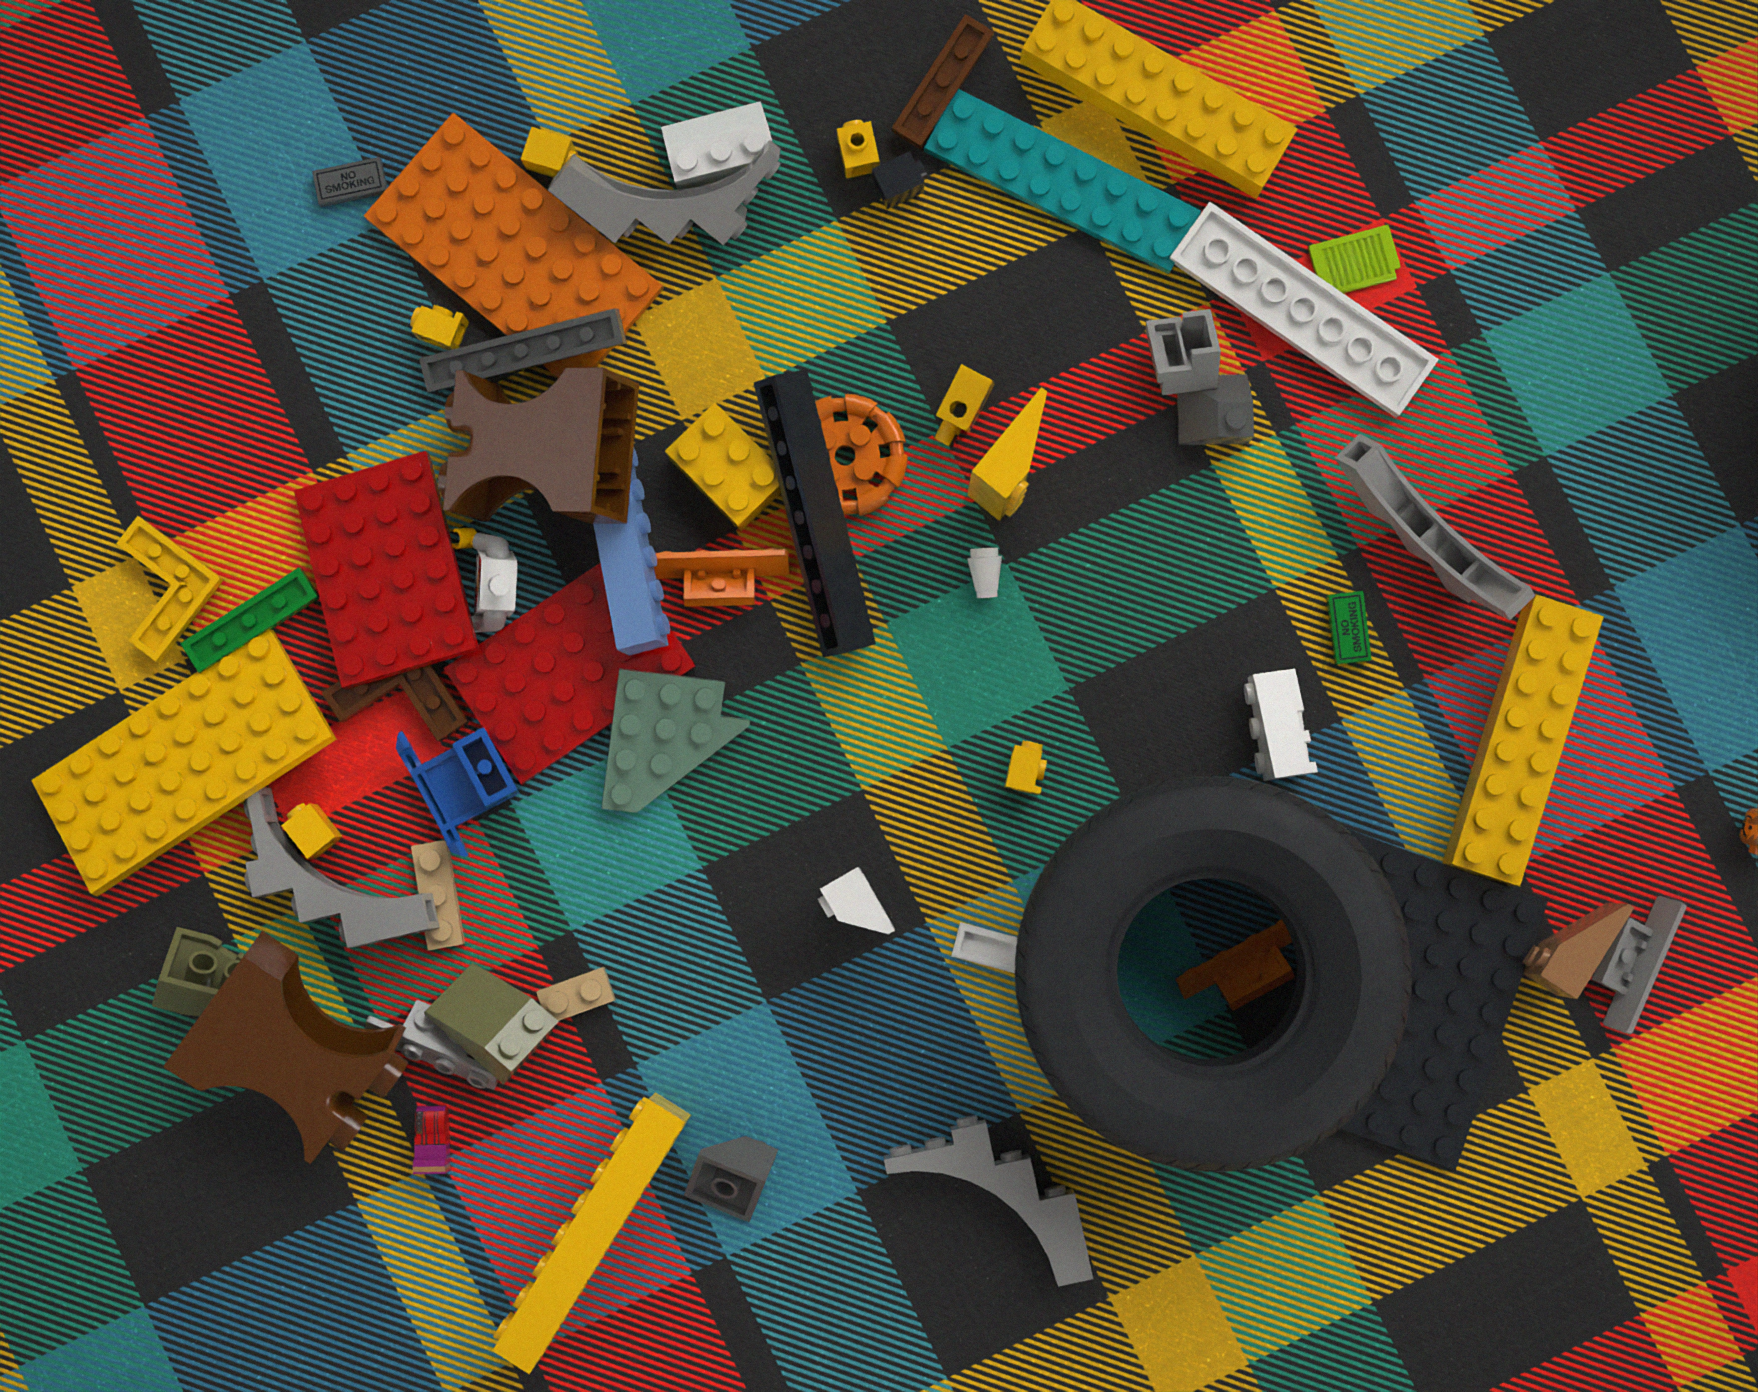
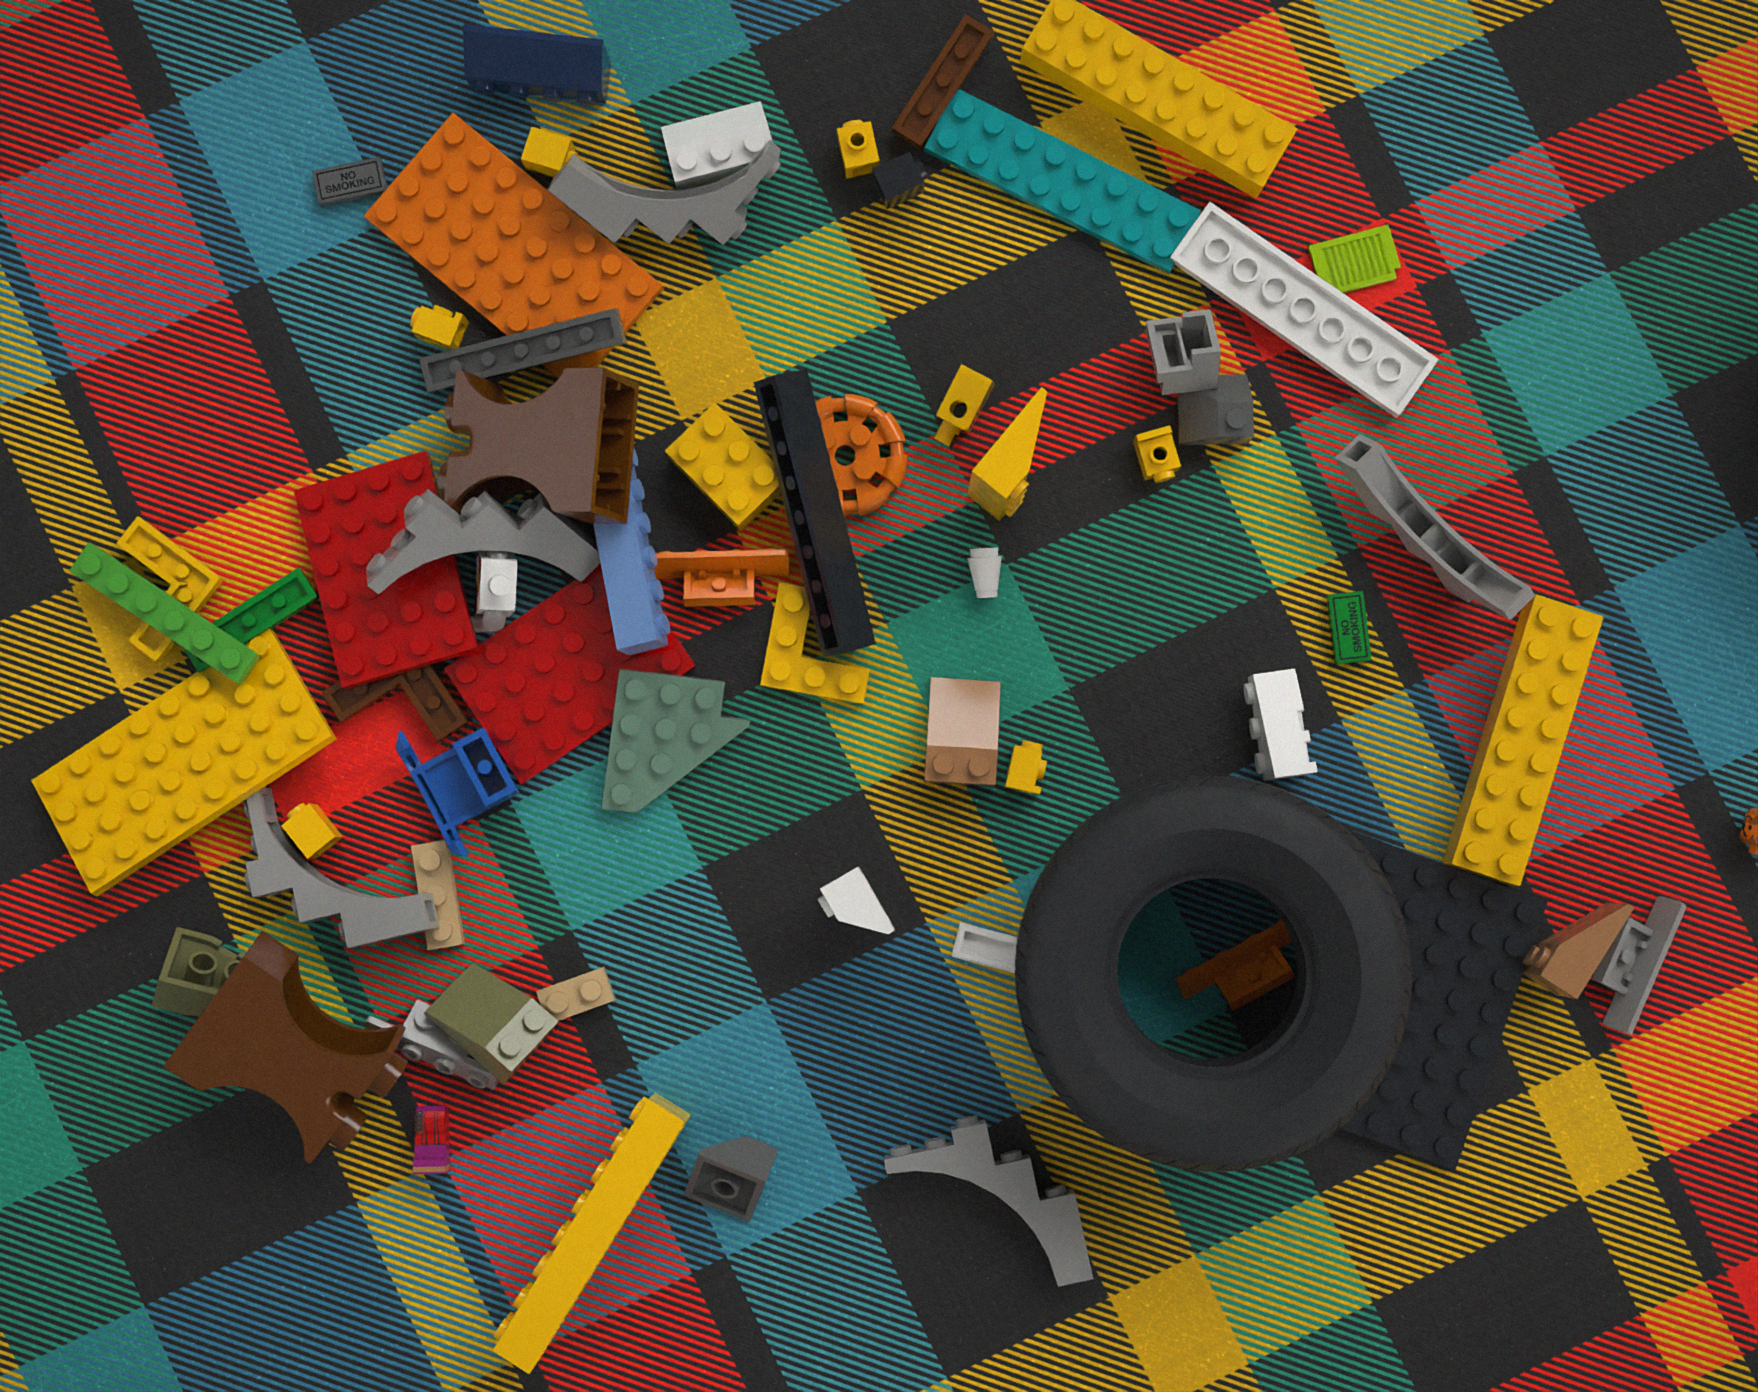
(165, 613): none -> bright green plate
(485, 525): none -> light grey arch
(536, 64): none -> dark blue slope
(786, 667): none -> yellow plate
(962, 732): none -> slope
(1151, 467): none -> yellow brick

